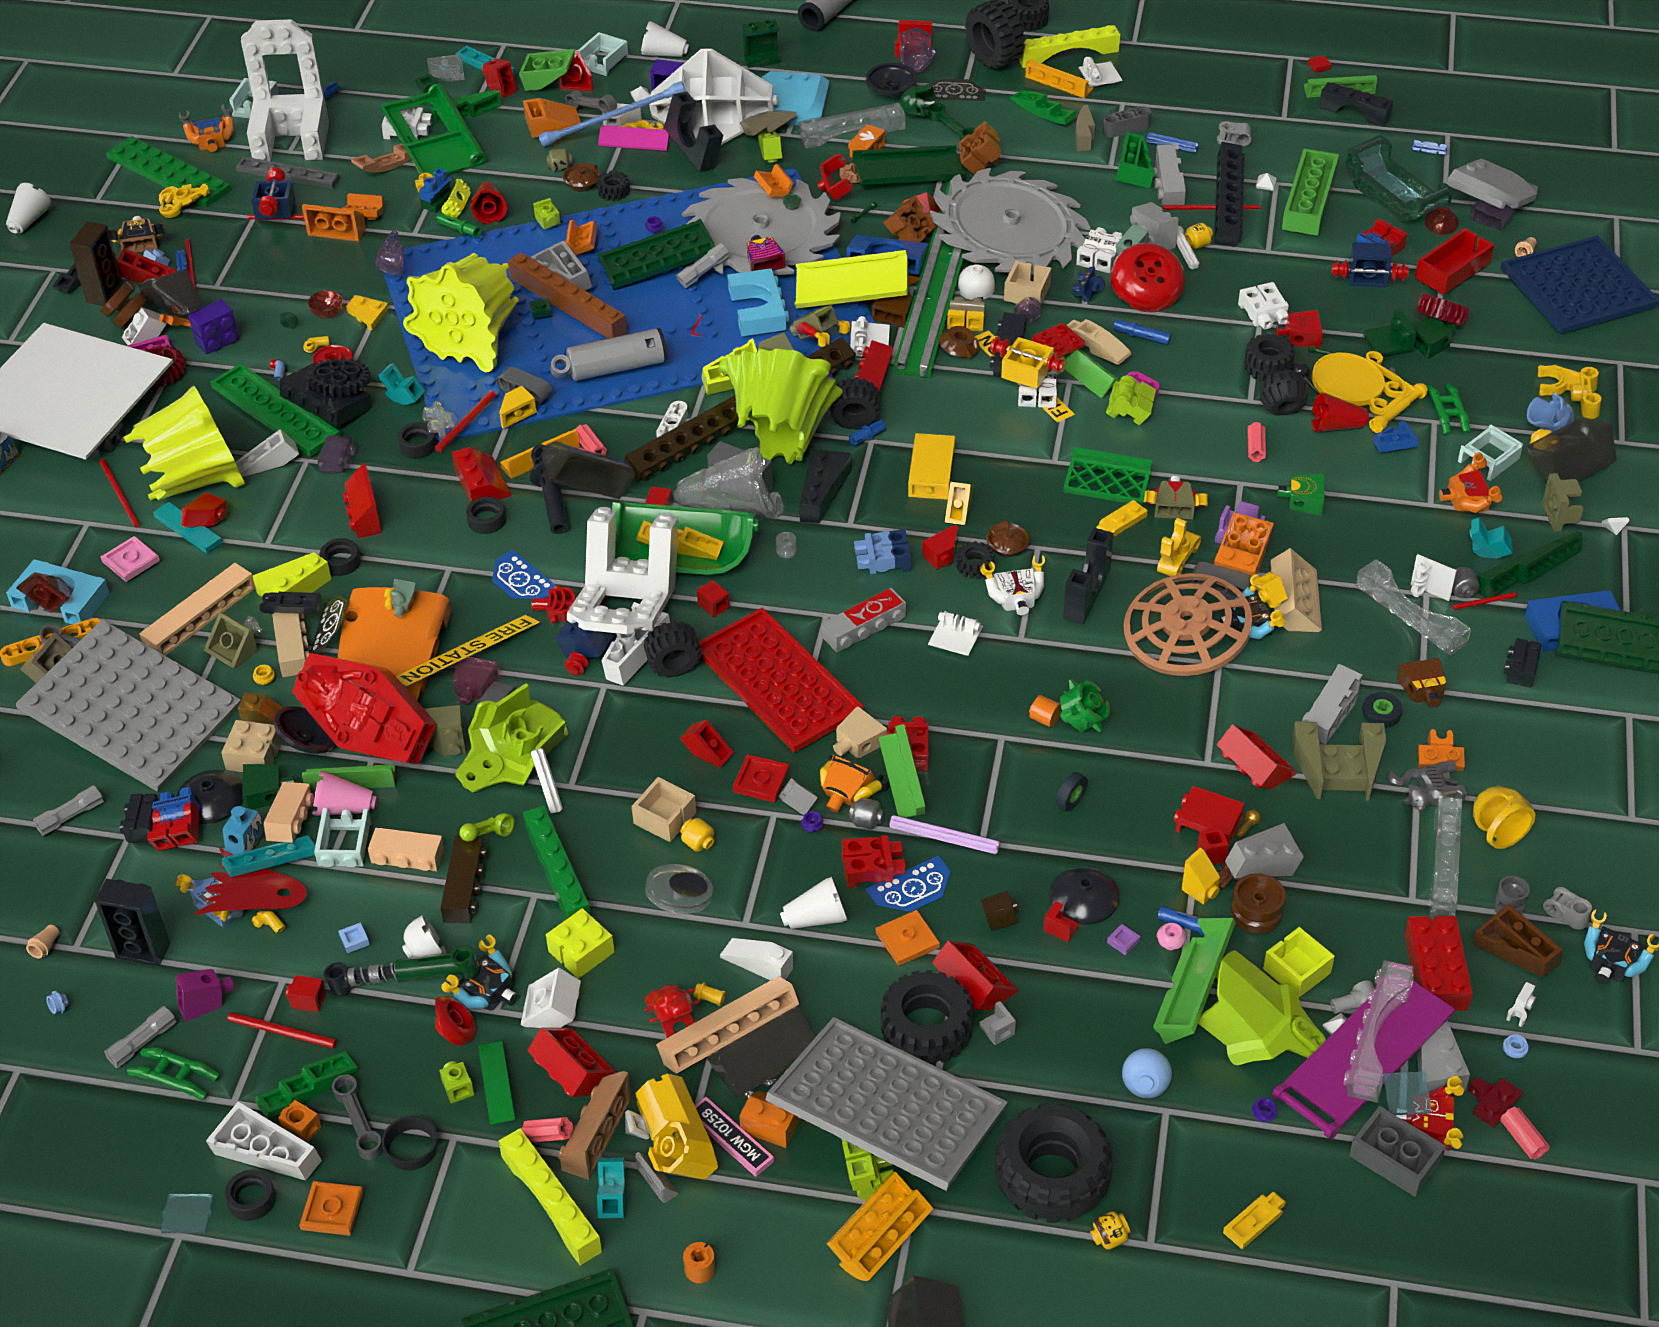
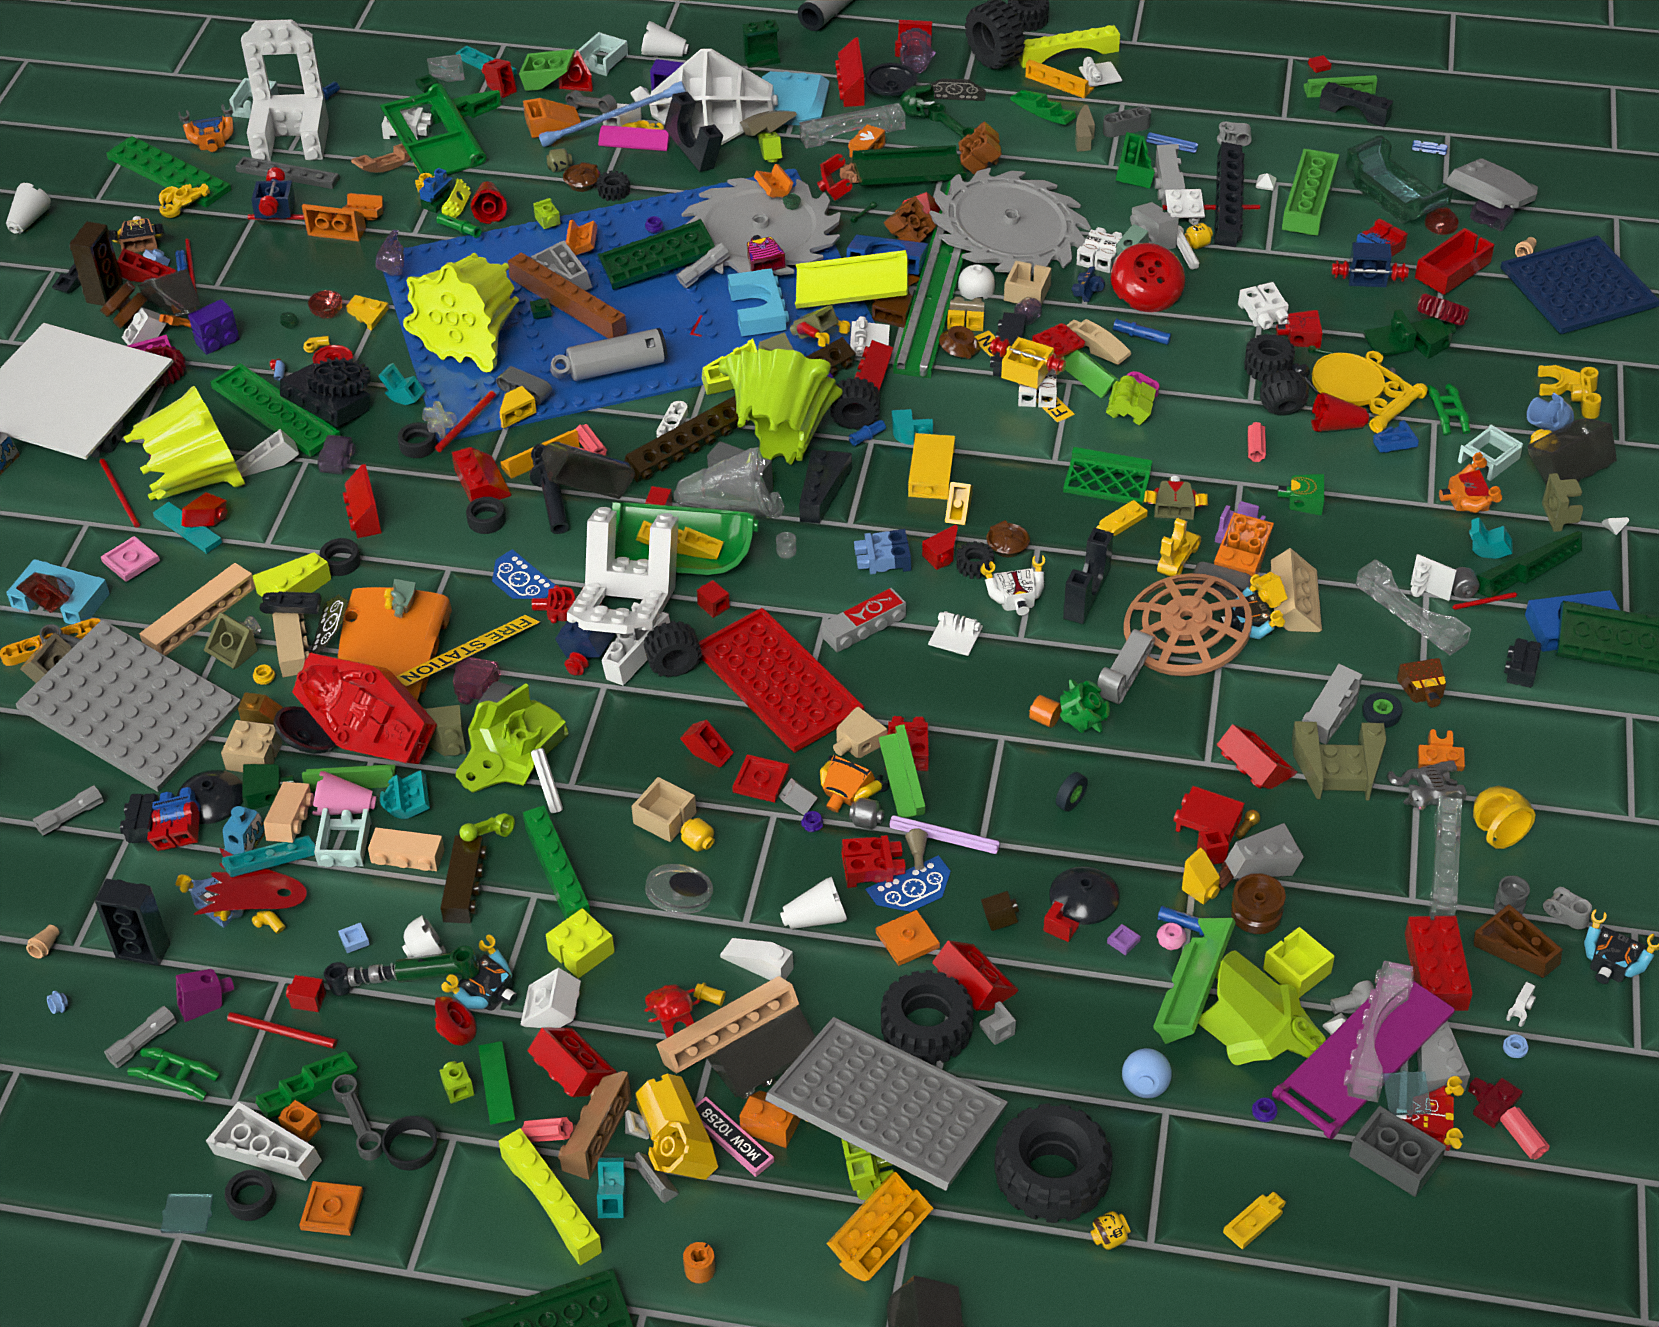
(406, 796): none -> teal slope
(850, 75): none -> red slope
(905, 427): none -> teal brick
(917, 841): none -> dark tan cone
(1119, 678): none -> light grey beam
(1185, 204): none -> white hinge

